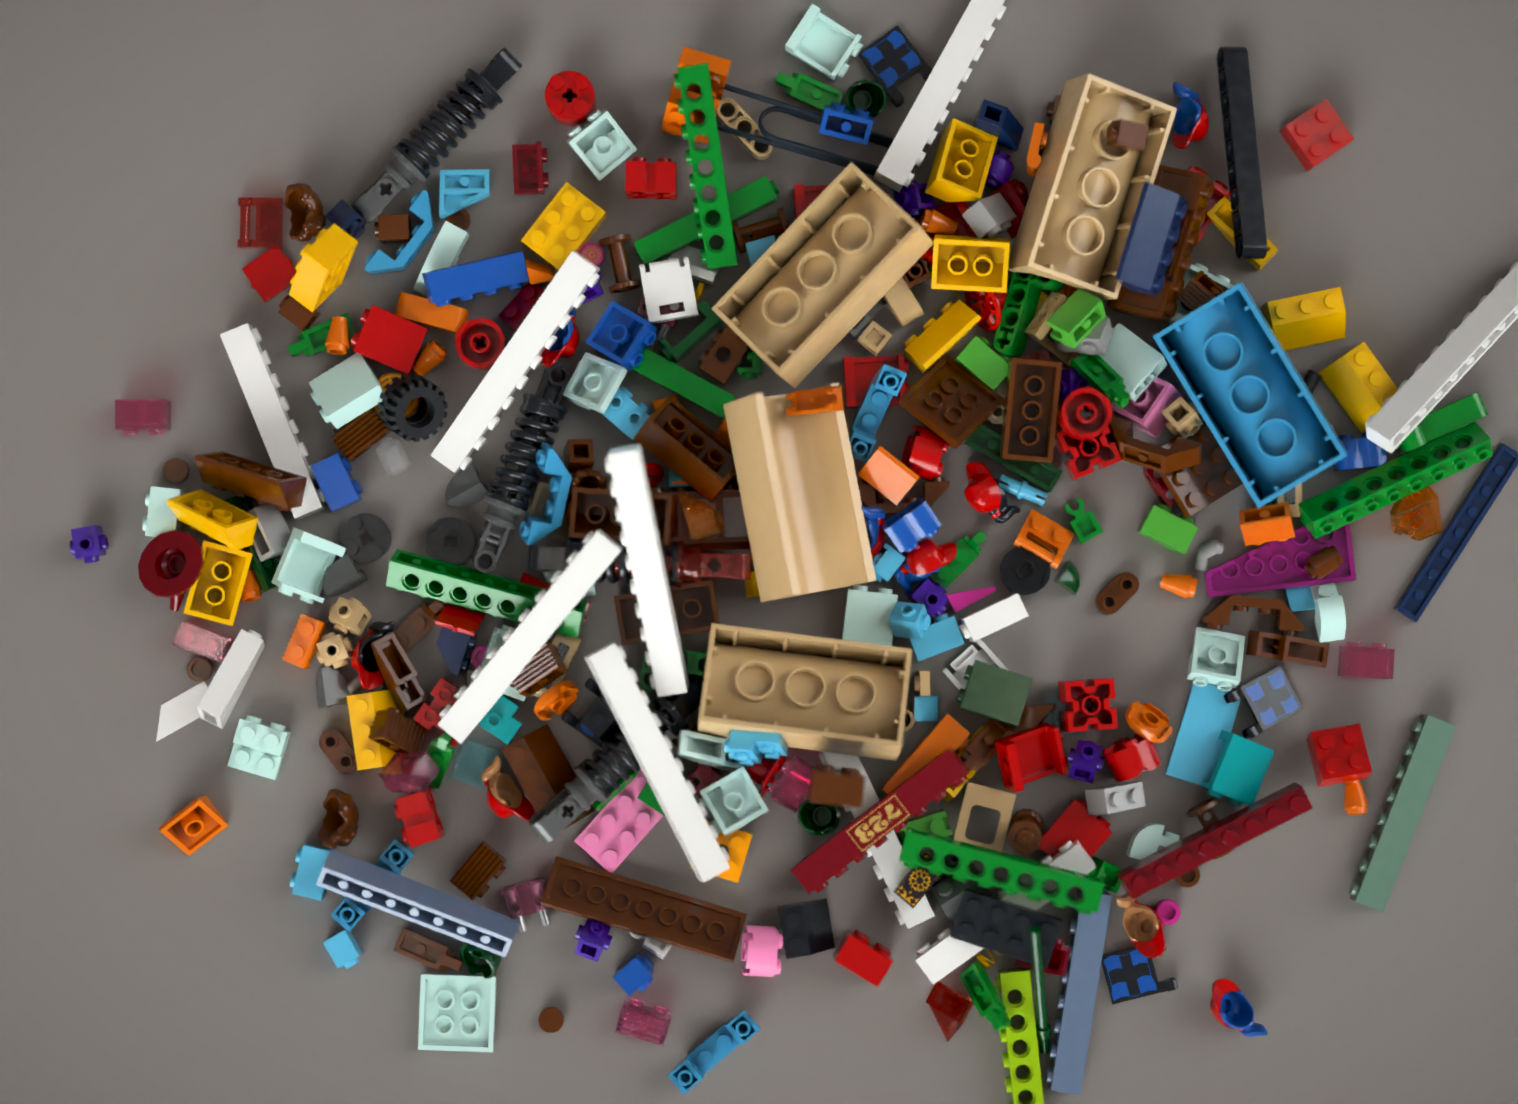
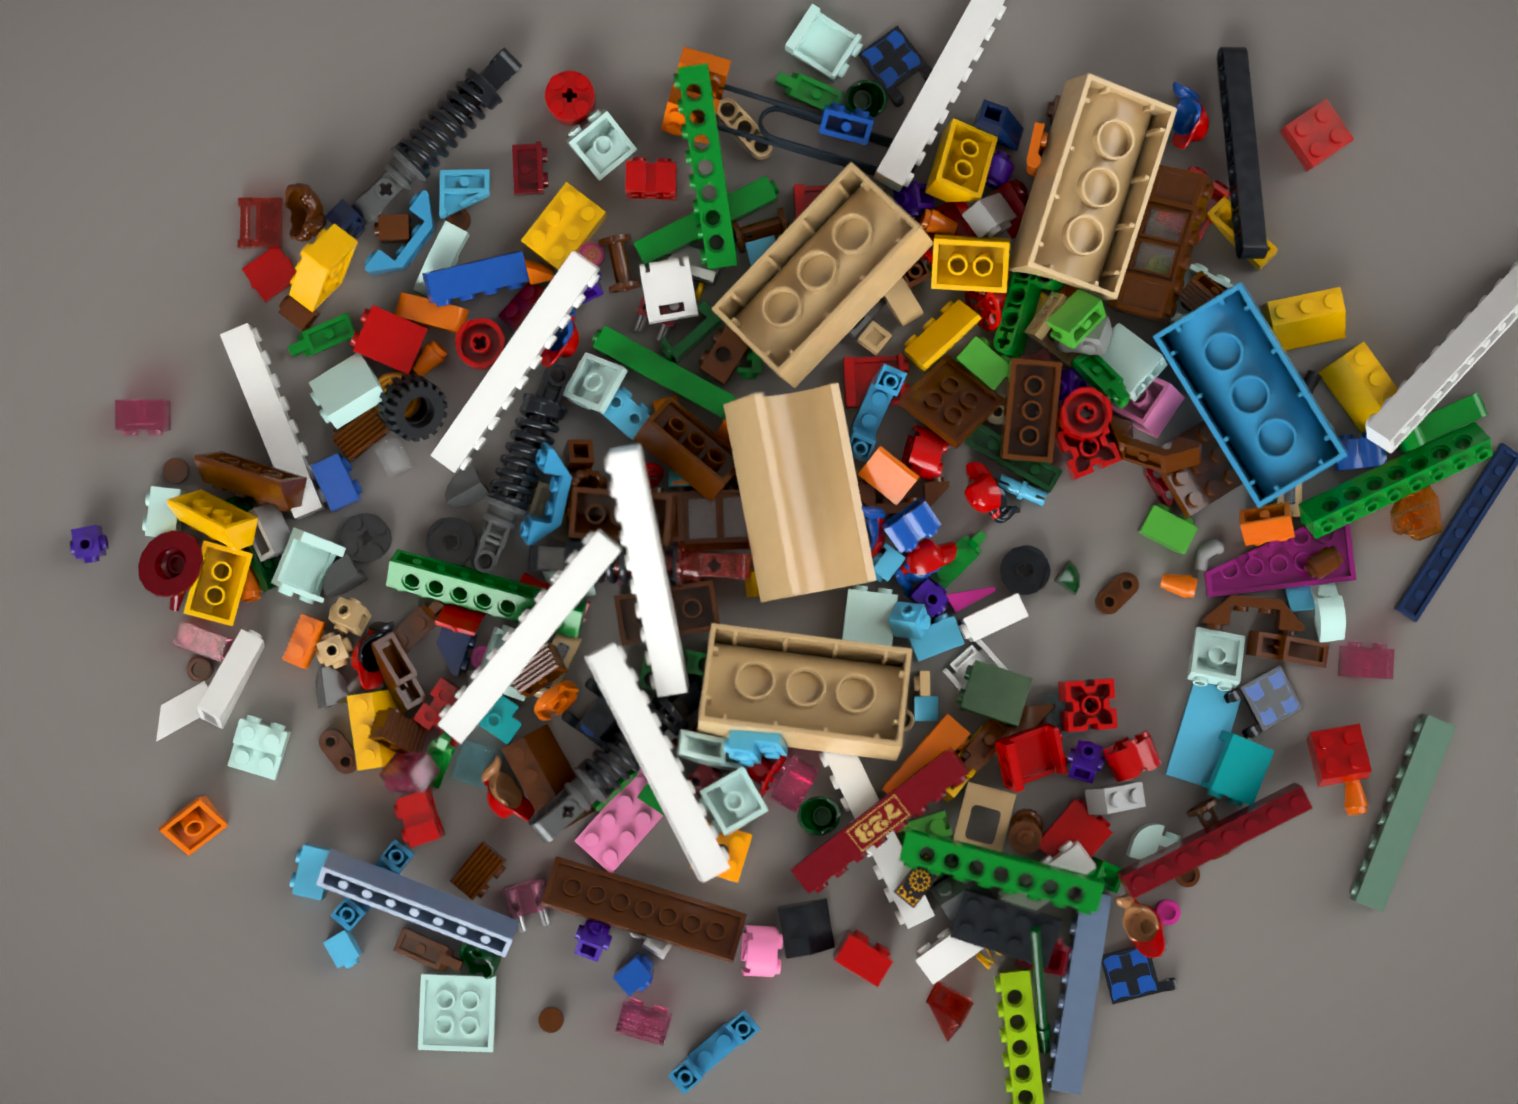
(338, 338): orange cone -> none
(340, 821): reddish brown hair -> none
(622, 335): blue plate -> none
(700, 517): clear orange slope -> none
(815, 401): orange hinge -> none
(836, 787): reddish brown brick -> none
(985, 996): green hinge -> none
(1047, 534): orange plate -> none
(1084, 524): green plate -> none
(1127, 135): reddish brown brick -> none
(1148, 722): orange tile -> none
(1151, 240): dark blue slope -> none
(1182, 418): tan brick -> none
(1233, 1009): blue hair -> none

